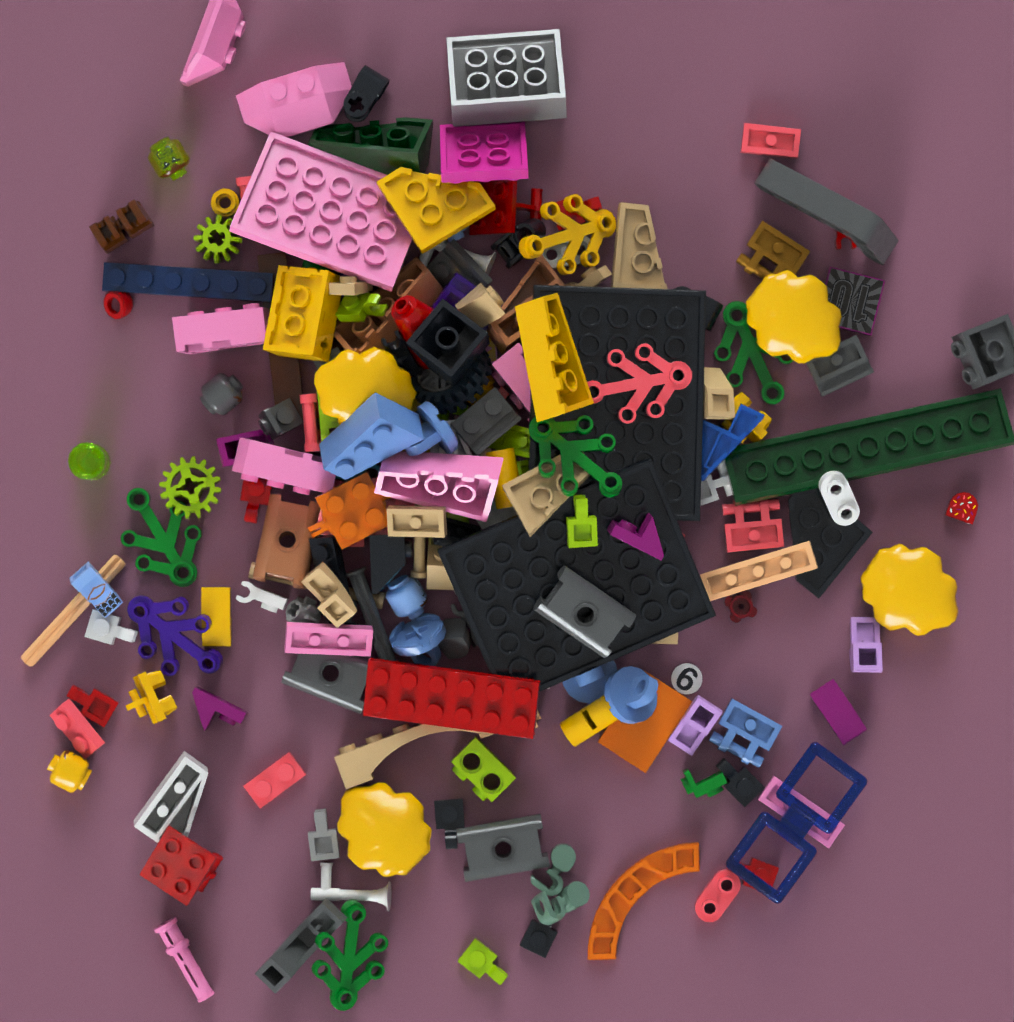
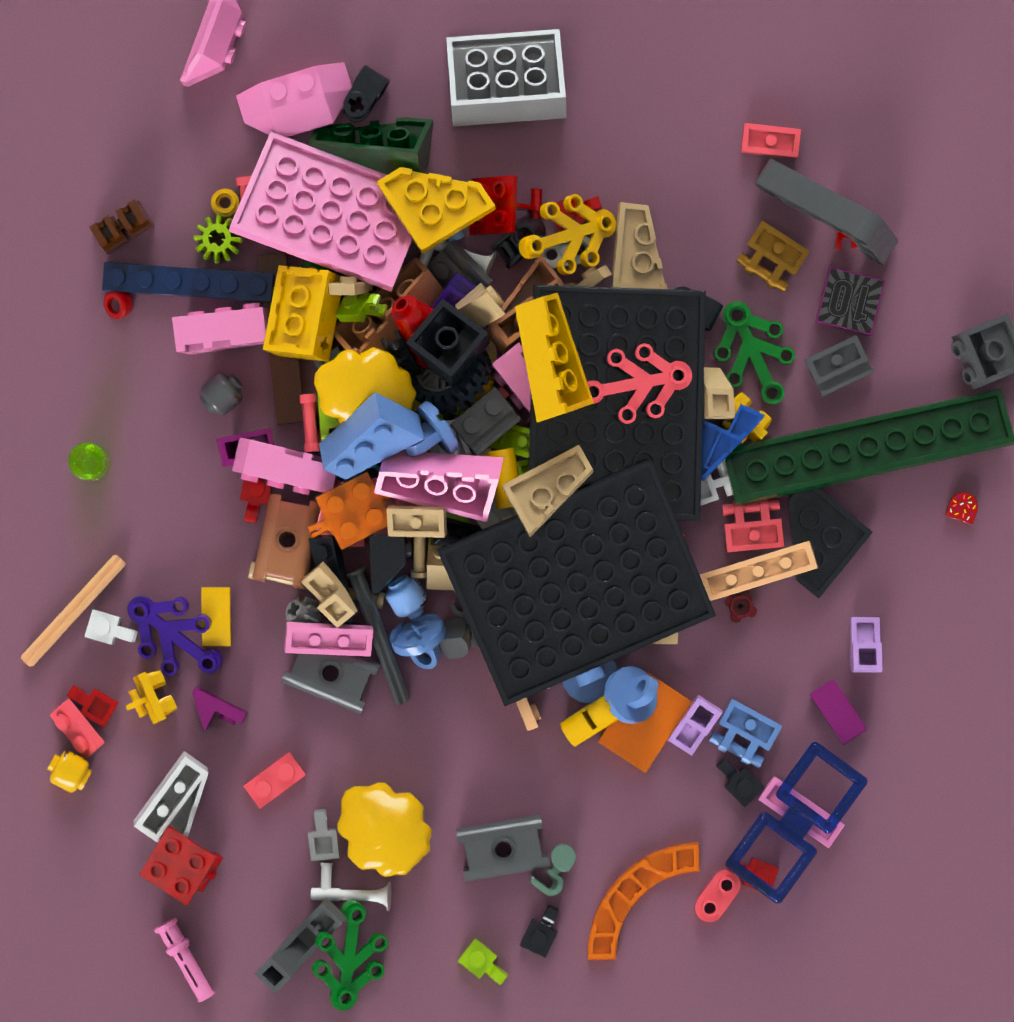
(95, 589): light blue leg -> none
(164, 541): green plant -> none
(168, 158): clear neon green head -> none
(203, 484): lime gear -> none
(269, 600): white plate -> none
(279, 419): dark grey bracket -> none
(358, 763): tan arch -> none
(449, 816): black plate -> none
(451, 698): red plate -> none
(483, 152): dark pink plate -> none
(488, 764): lime brick -> none
(568, 900): sand green leg -> none
(572, 452): green plant -> none
(581, 528): lime plate -> none
(593, 631): dark grey piece -> none
(645, 539): magenta slope -> none
(686, 678): white sticker -> none
(711, 785): green bracket -> none
(794, 317): yellow piece -> none
(840, 499): white plate -> none
(910, 590): yellow piece -> none

